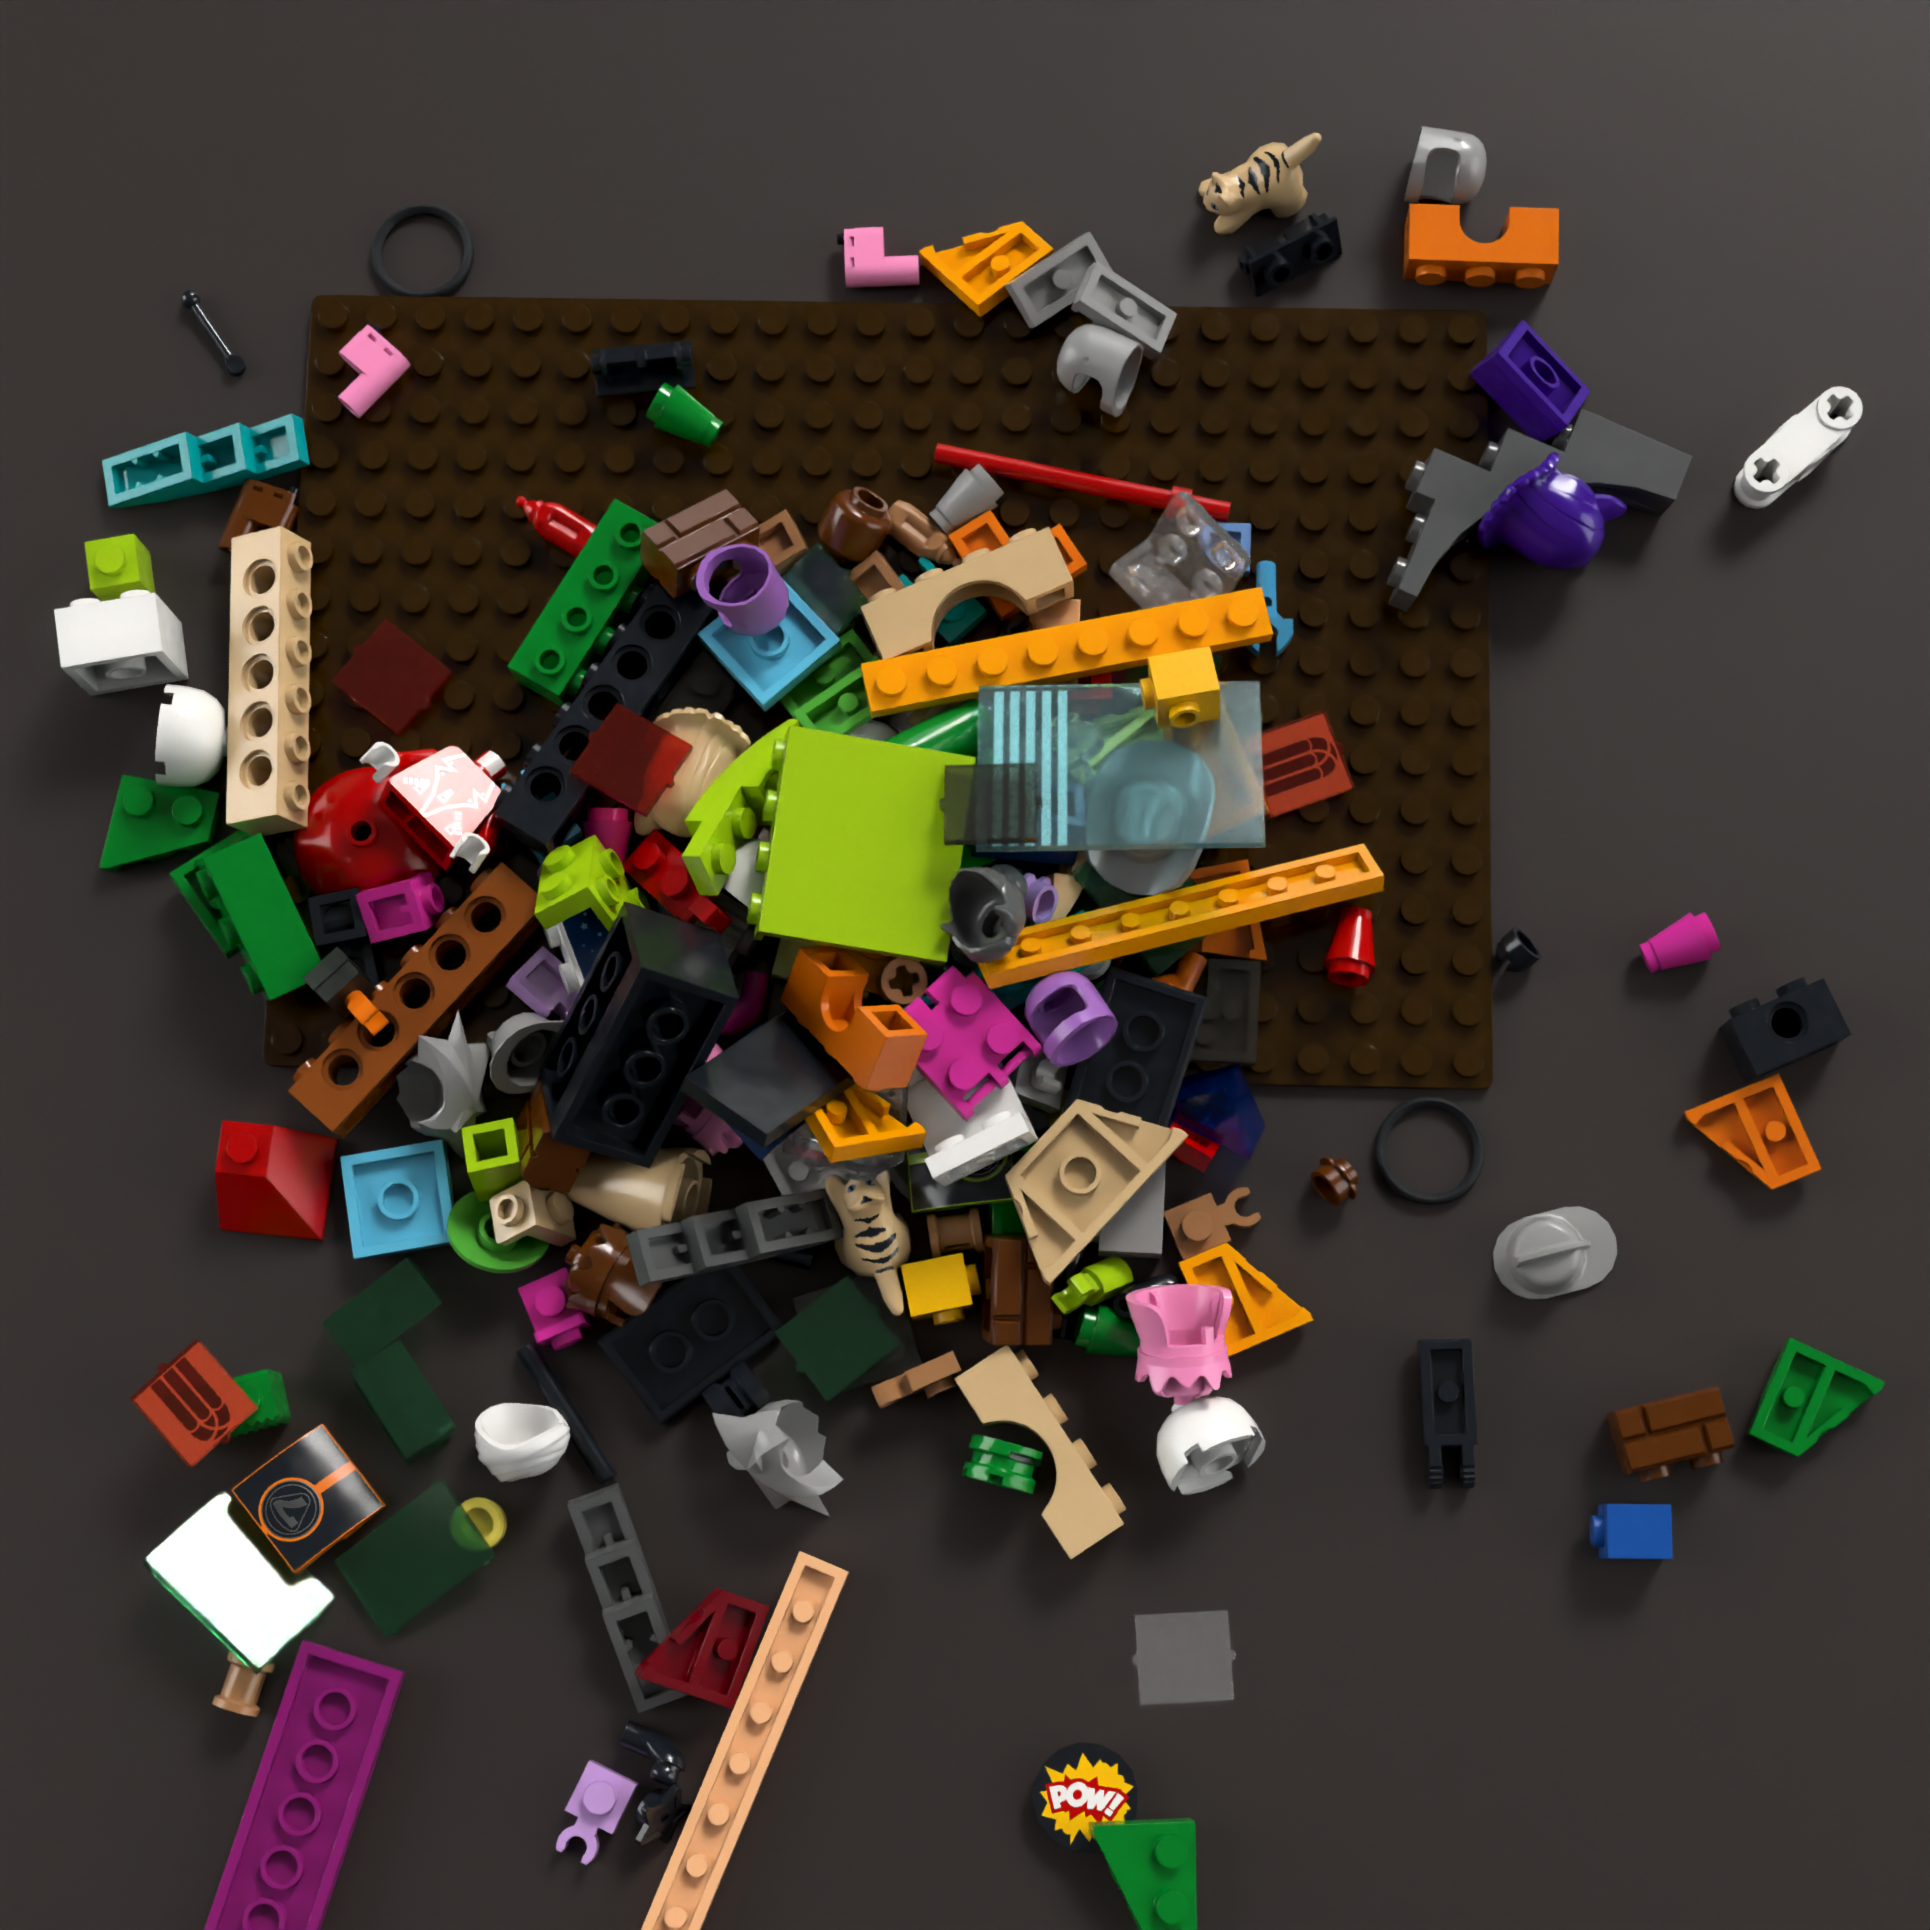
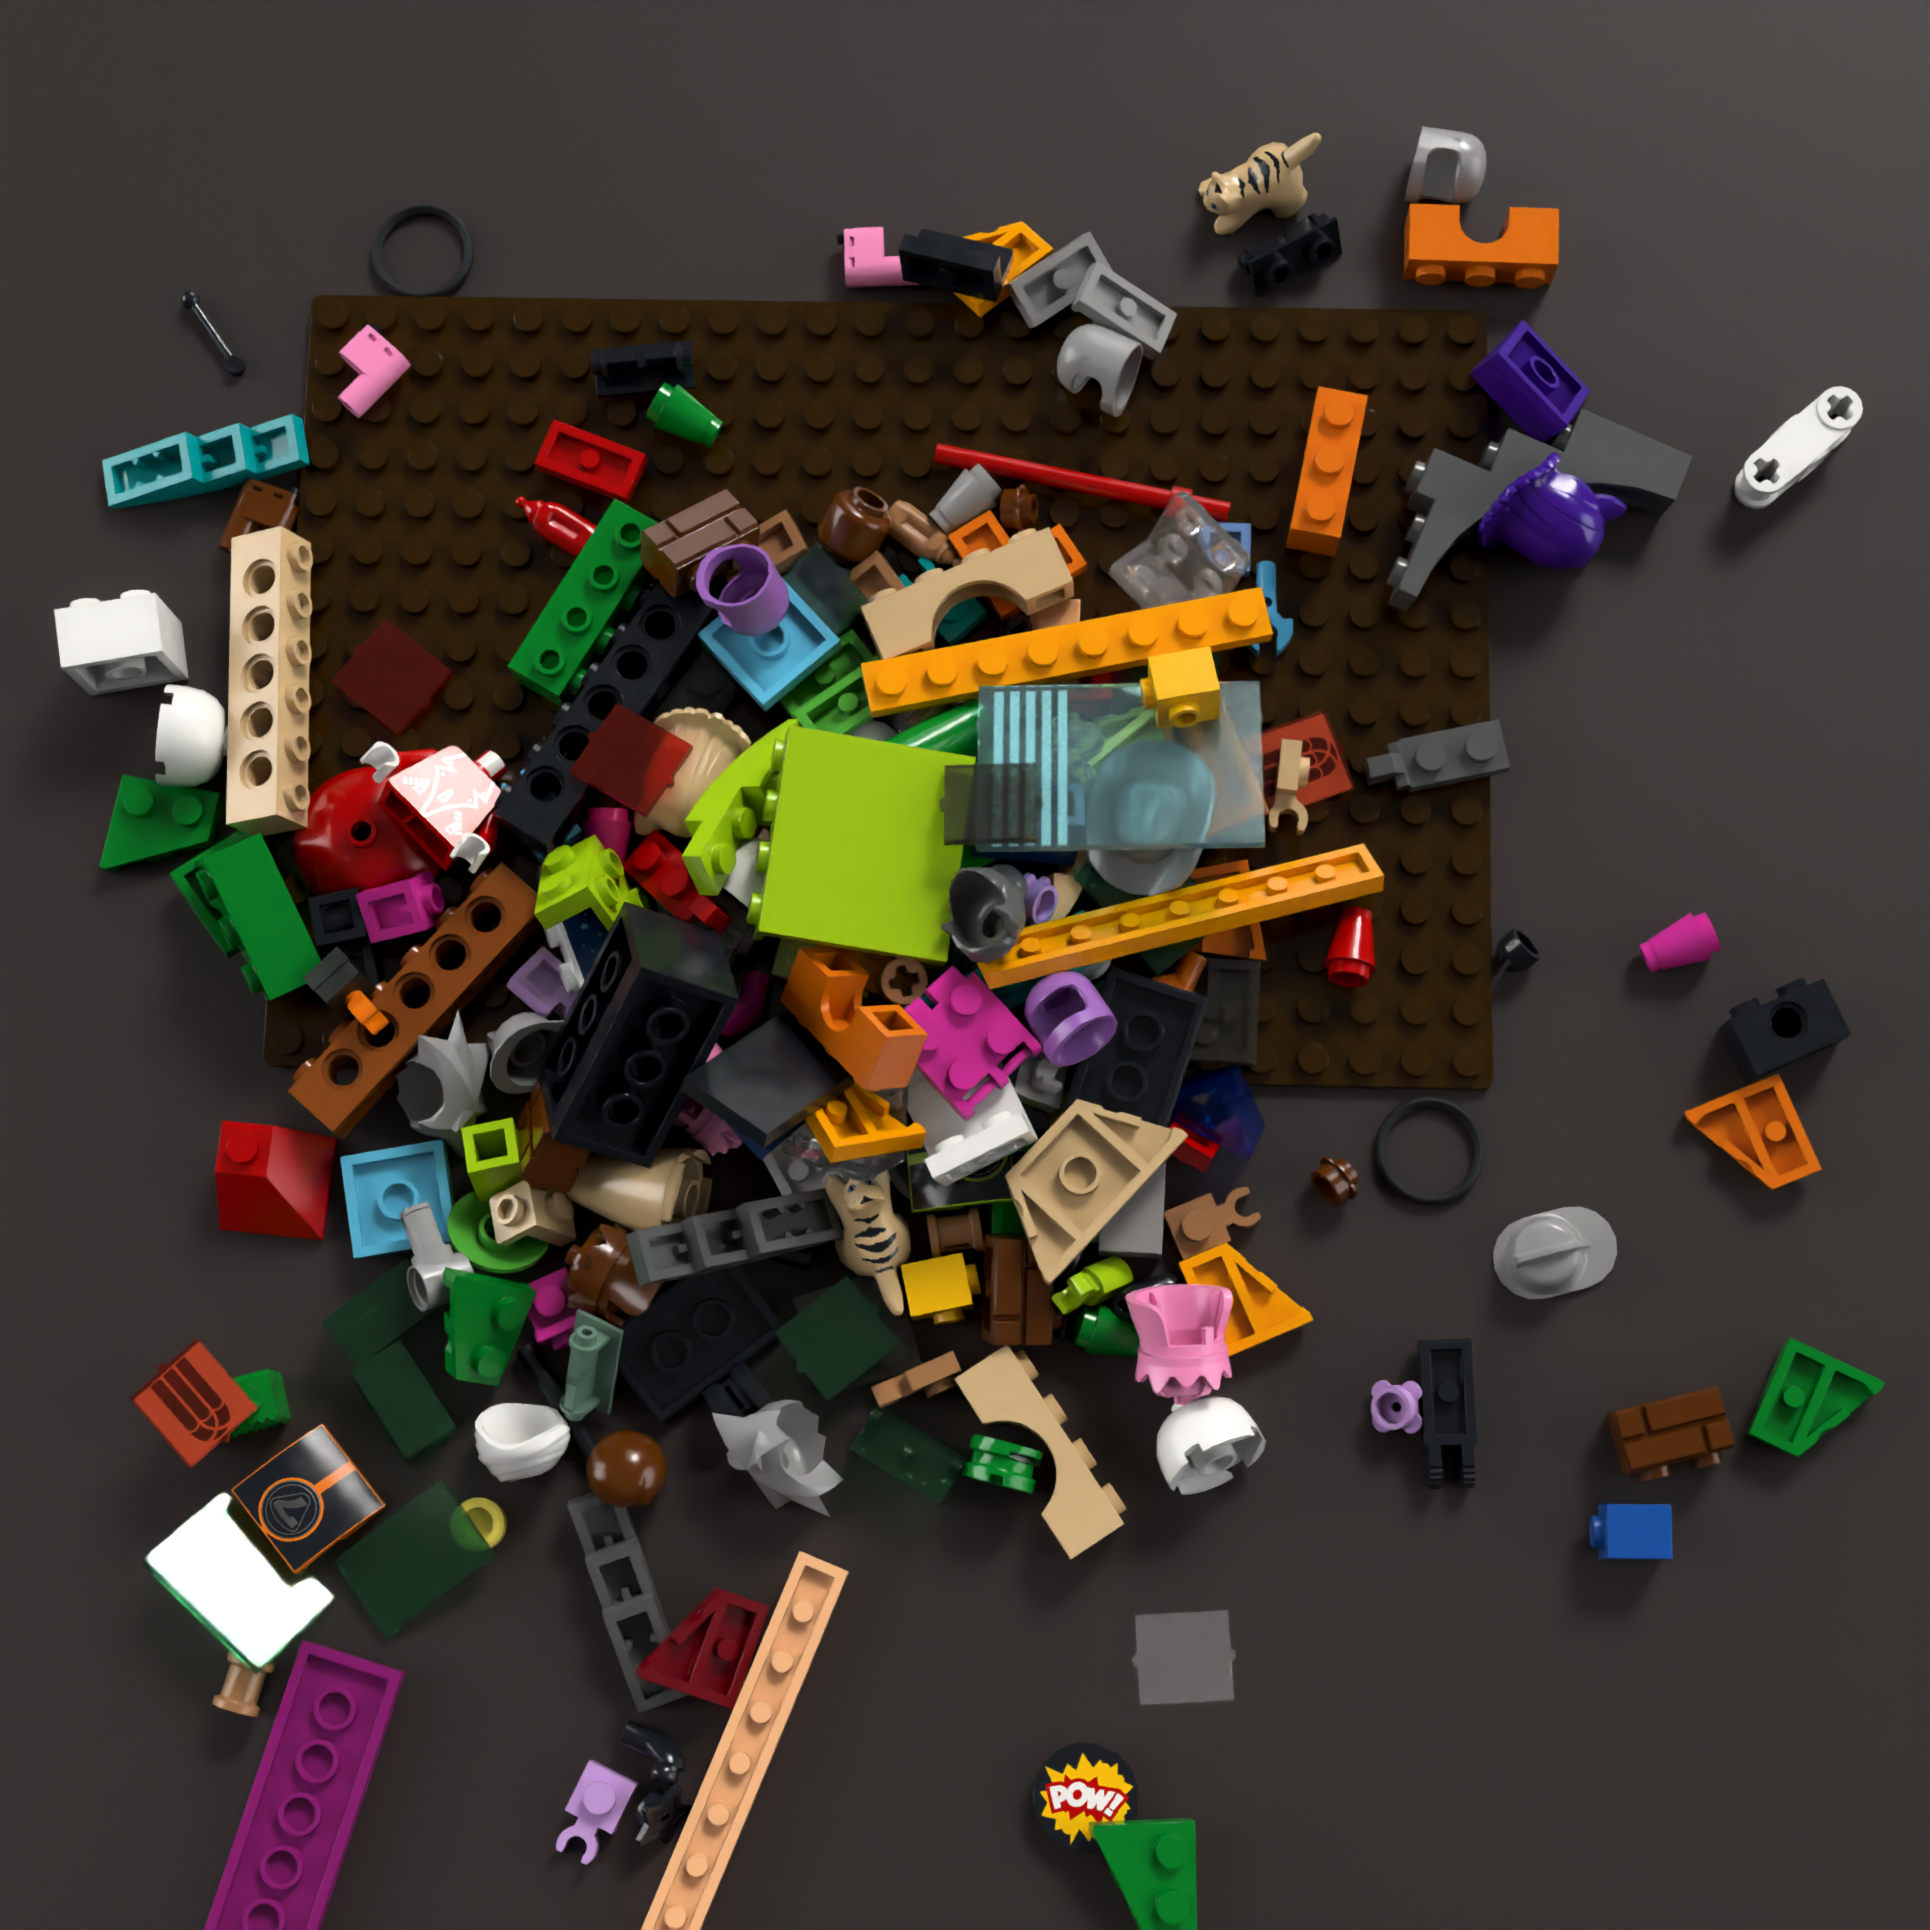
(118, 566): lime brick -> none
(429, 1258): none -> light grey pin
(483, 1324): none -> green wing
(590, 461): none -> red plate
(591, 1367): none -> sand green hinge
(626, 1469): none -> reddish brown hair
(909, 1454): none -> clear green hinge
(955, 264): none -> black panel
(1018, 508): none -> reddish brown plate
(1291, 774): none -> tan plate
(1327, 471): none -> orange arch
(1382, 1409): none -> lavender plate
(1441, 757): none -> dark grey hinge

